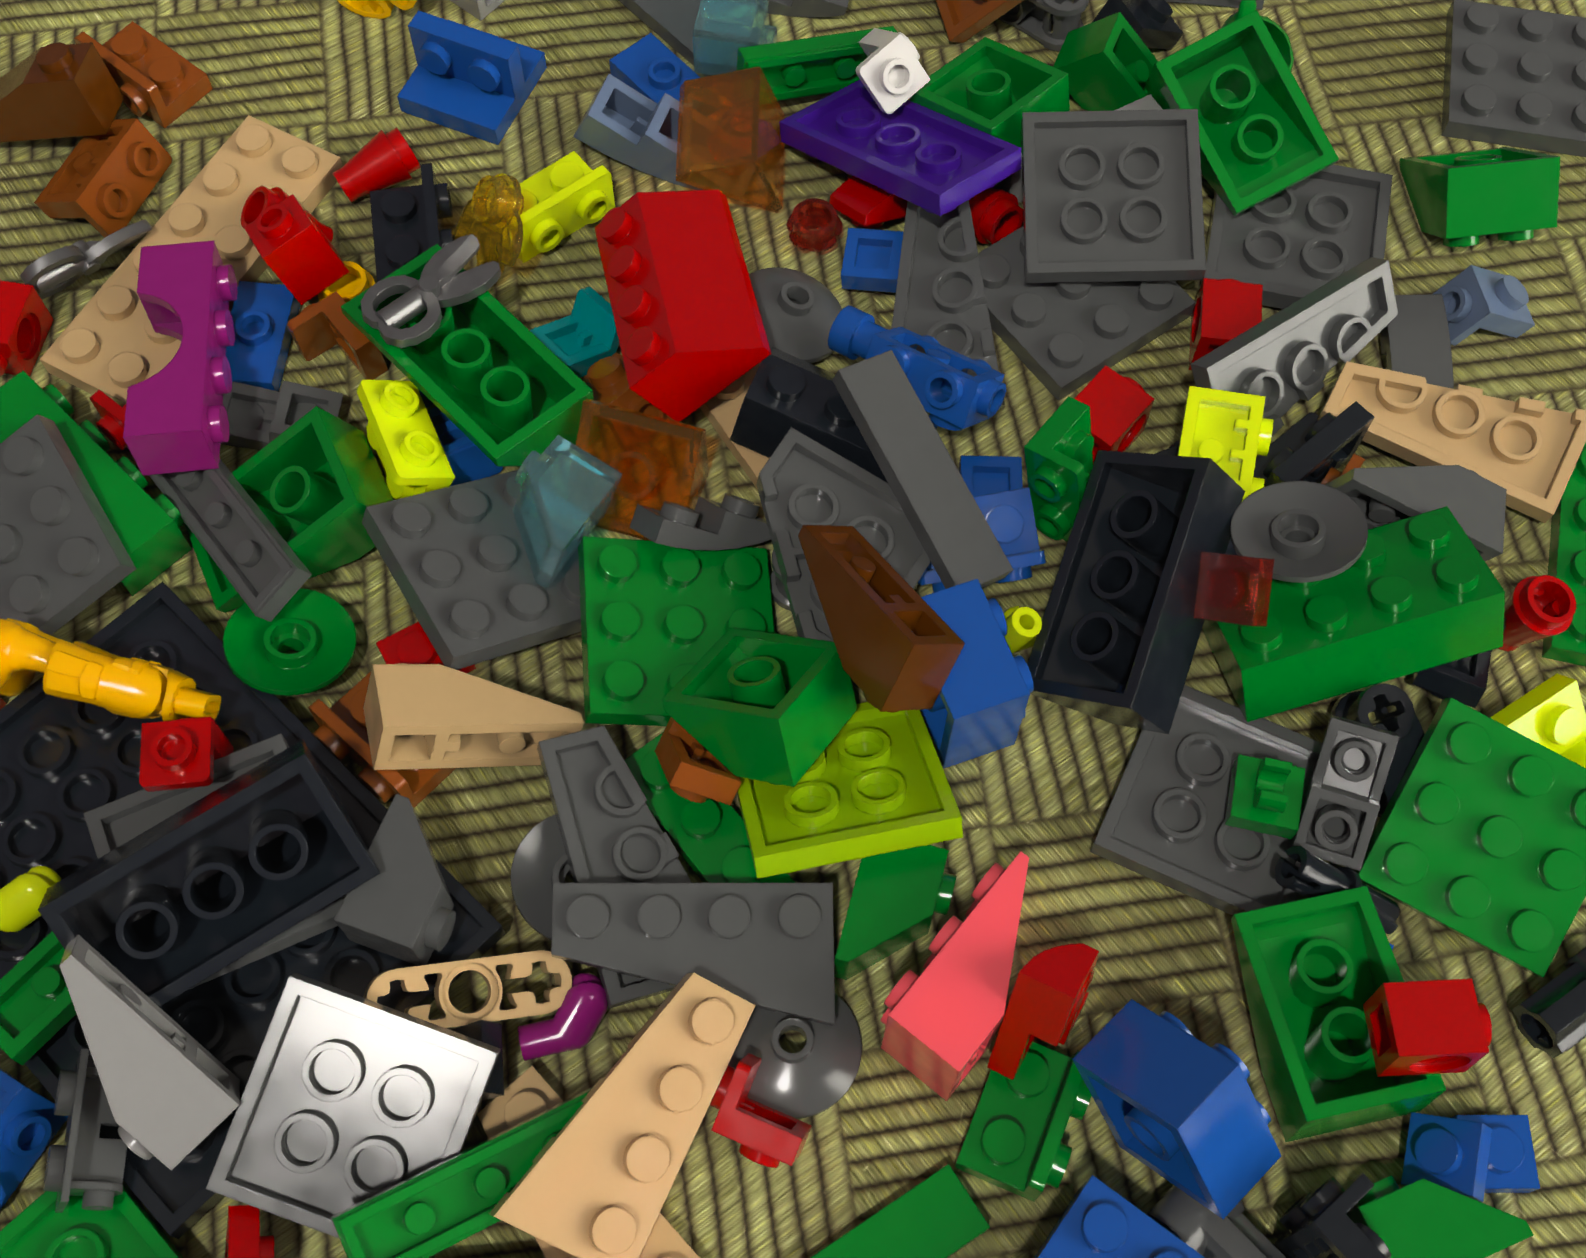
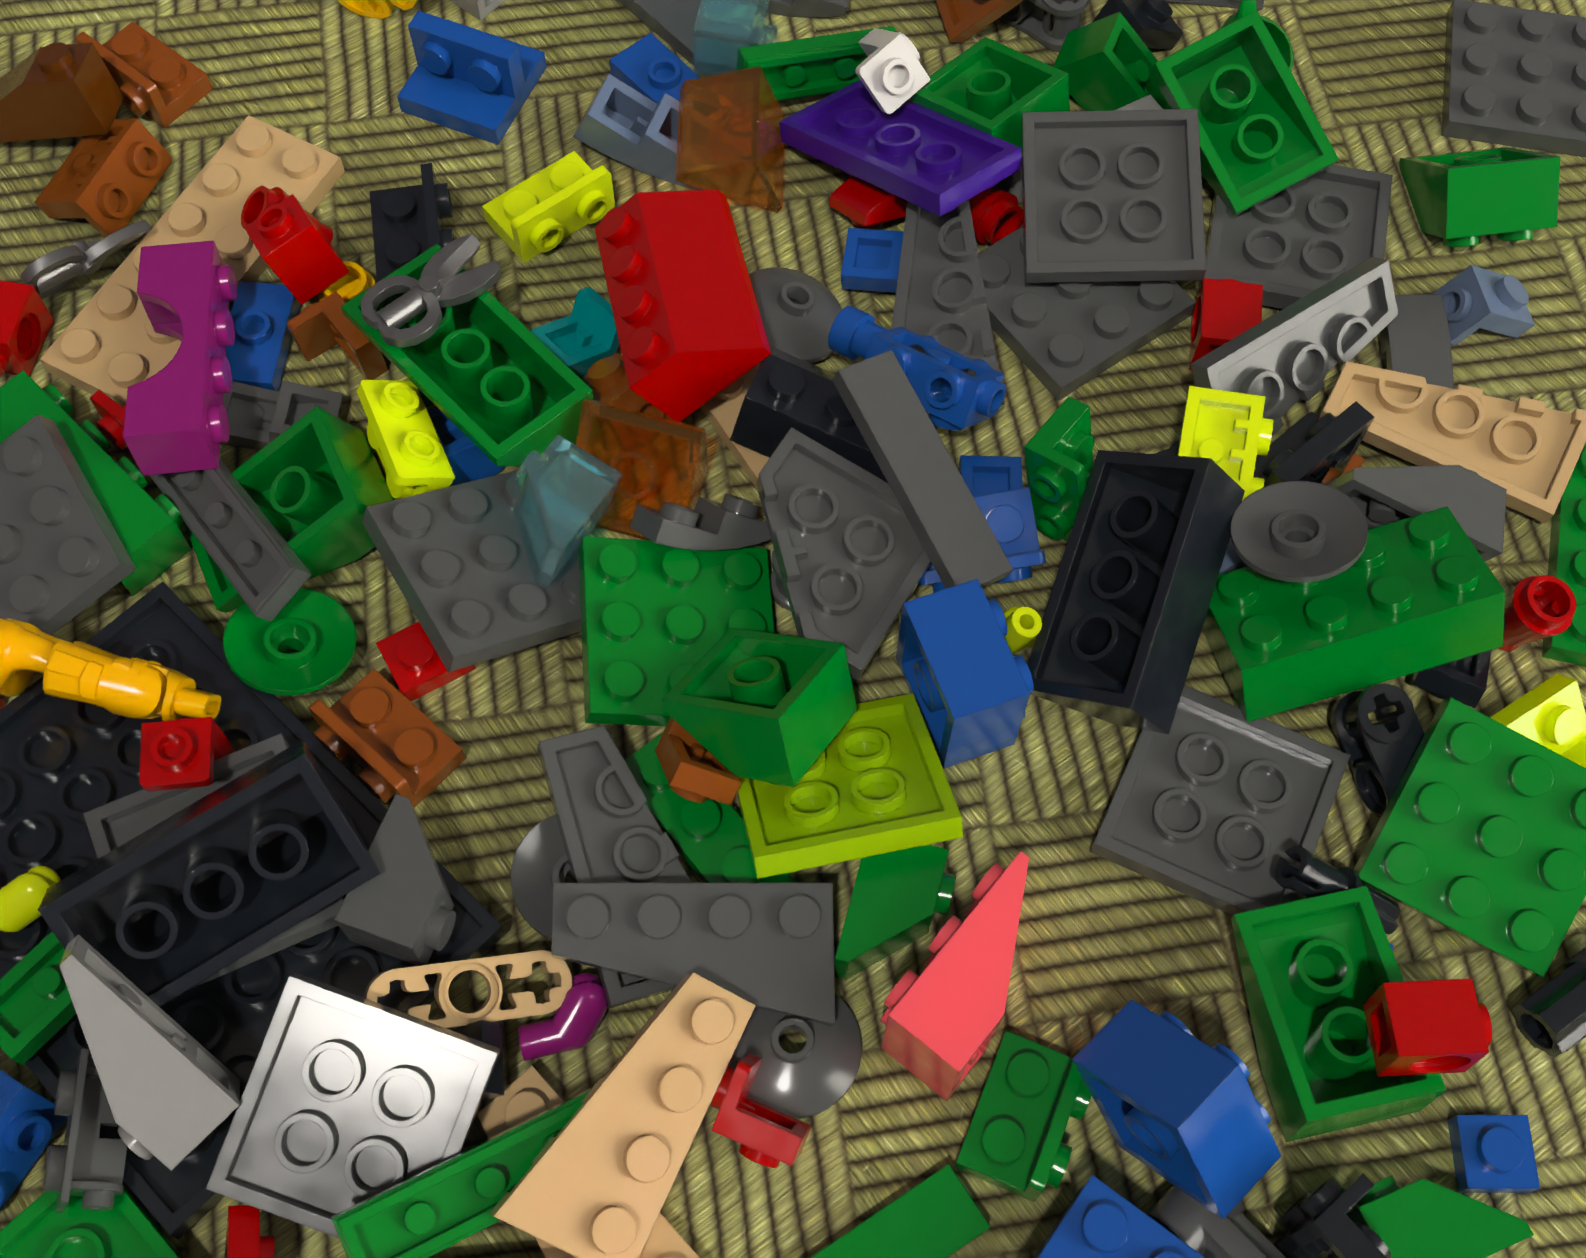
(377, 165): red cone -> none
(455, 720): tan slope -> none
(495, 220): clear yellow plate -> none
(814, 214): clear red plate -> none
(878, 622): reddish brown slope -> none
(1043, 1004): red slope -> none
(1116, 410): red brick -> none
(1234, 588): clear red plate -> none
(1265, 796): green tile -> none
(1346, 791): dark grey slope -> none
(1448, 1153): blue plate -> none

